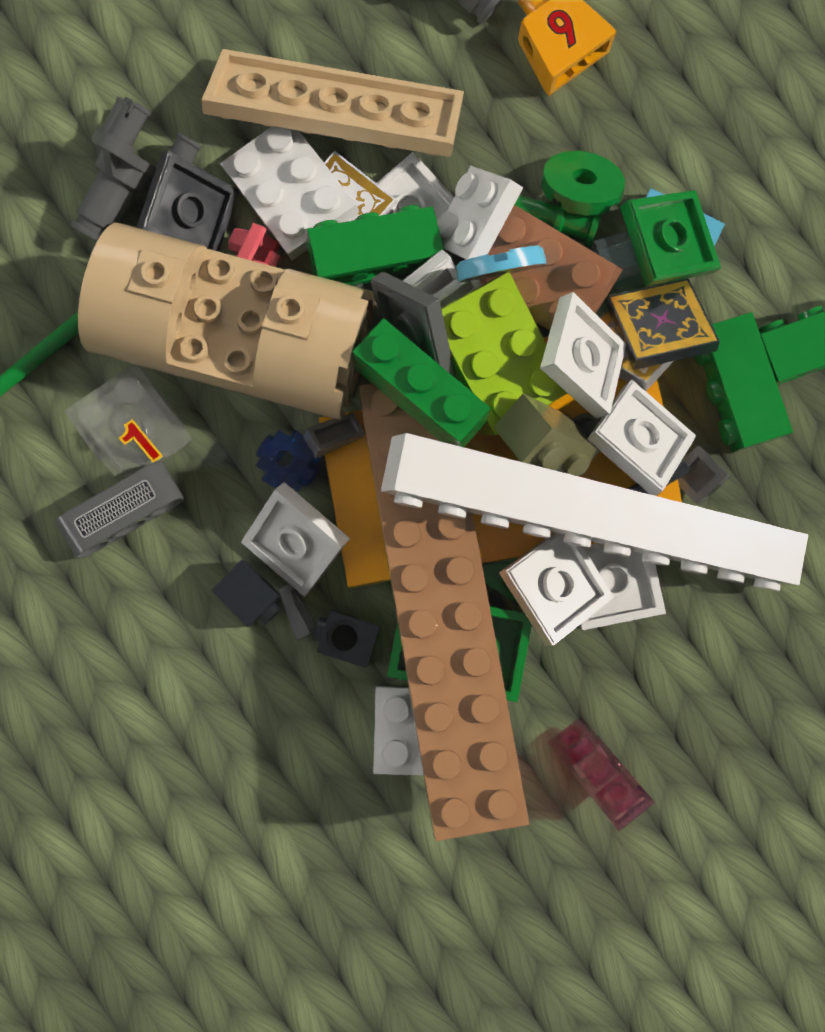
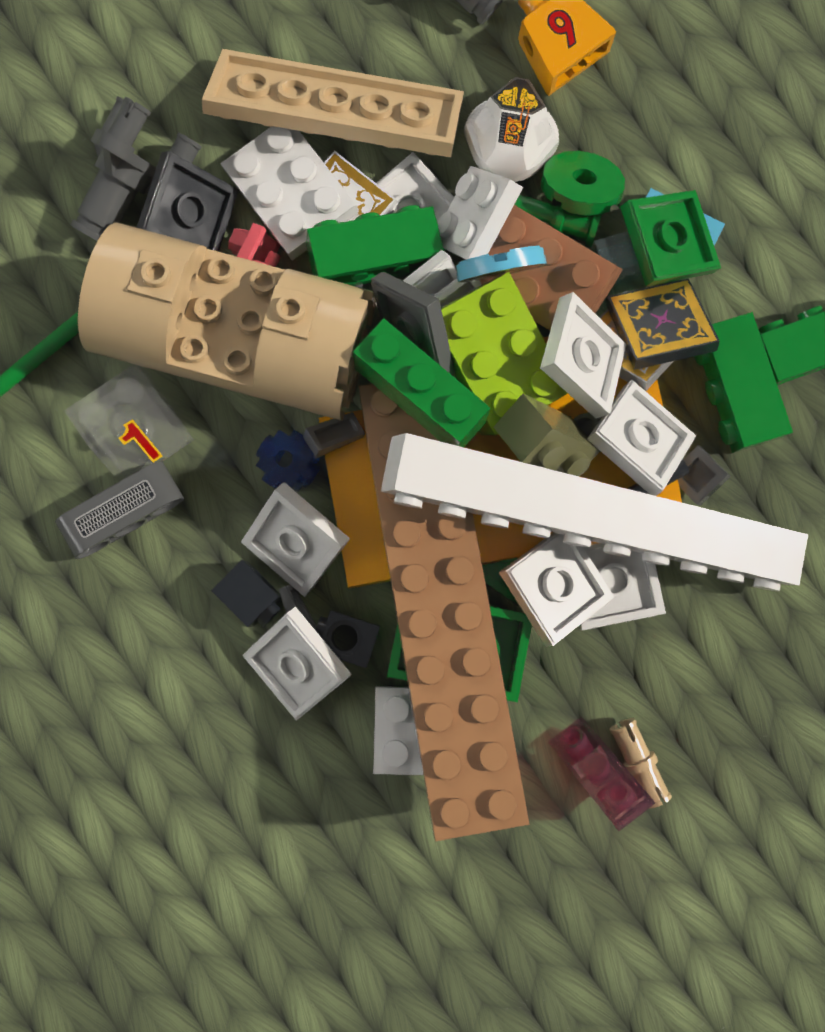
(296, 663): none -> white tile
(512, 132): none -> white helmet
(640, 760): none -> tan pin

